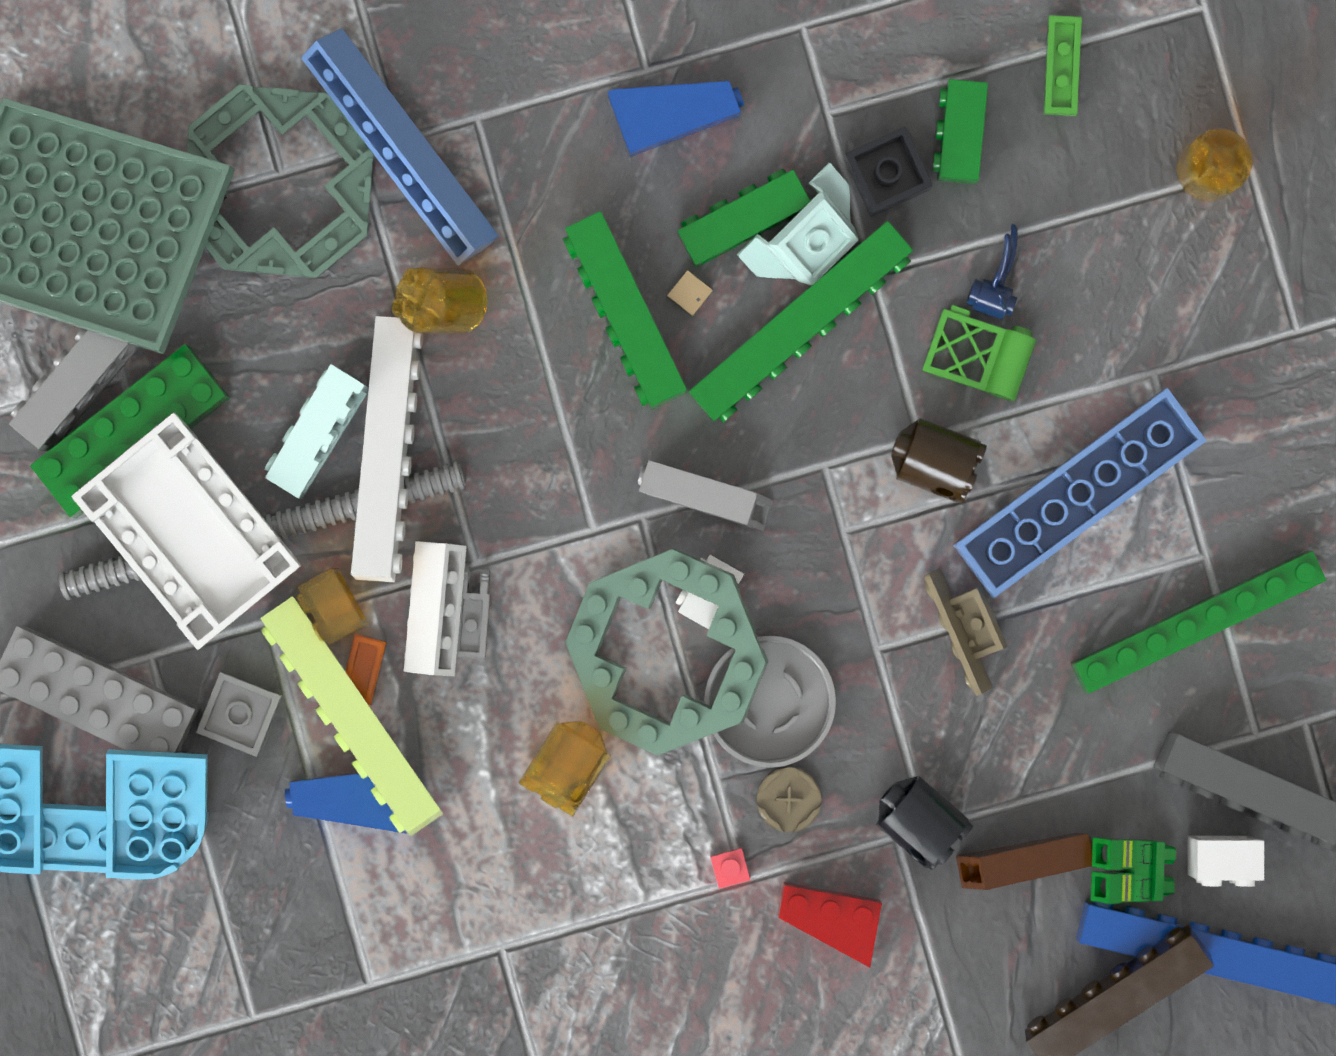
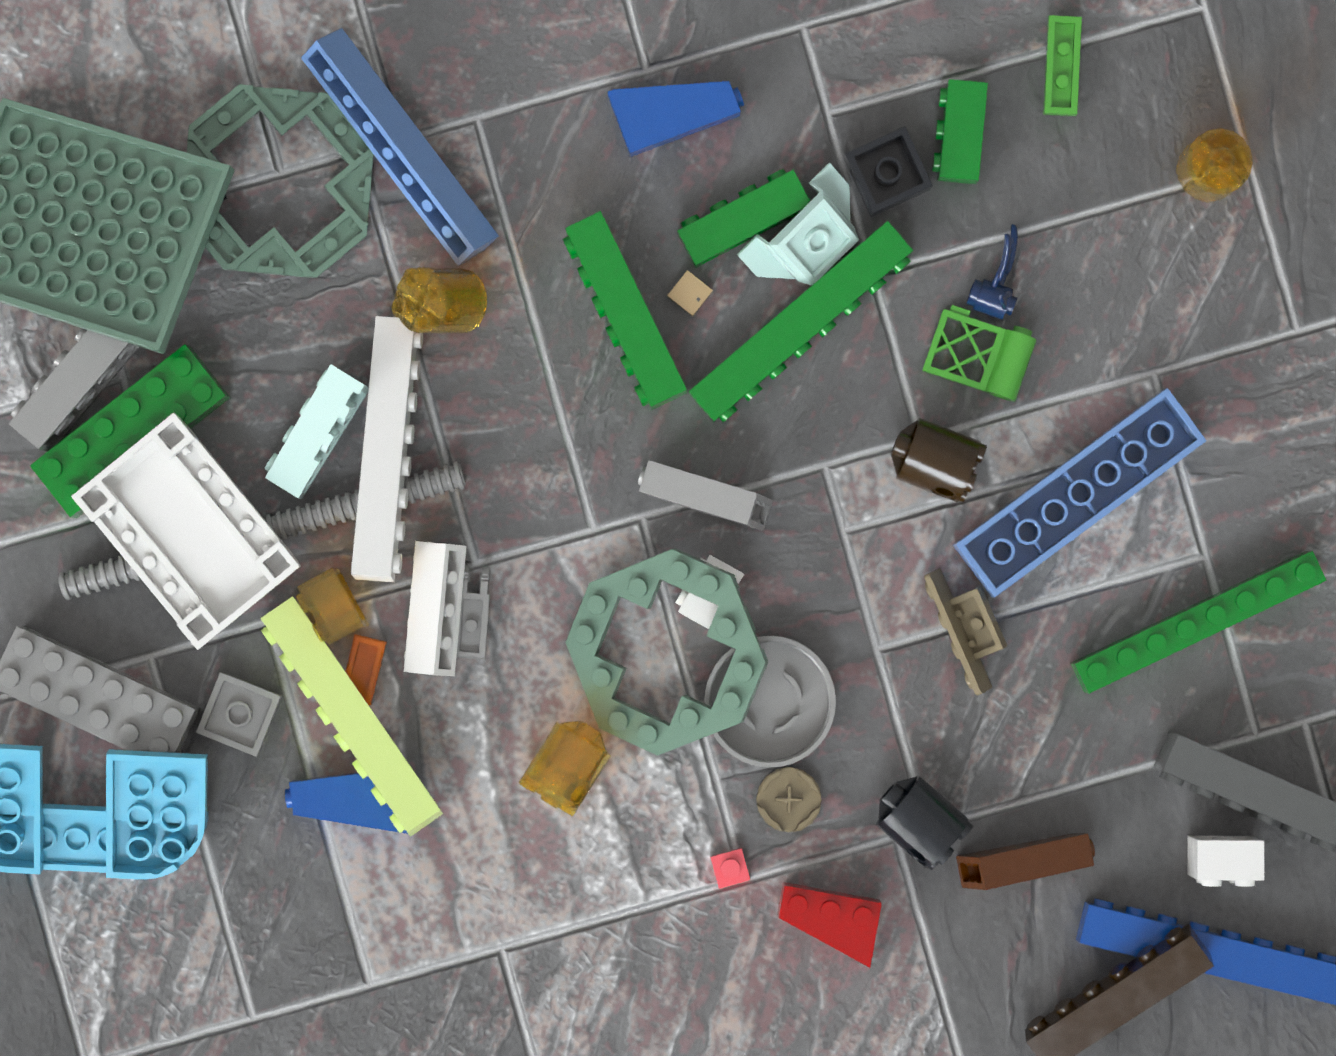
(1142, 874): green hips -> none

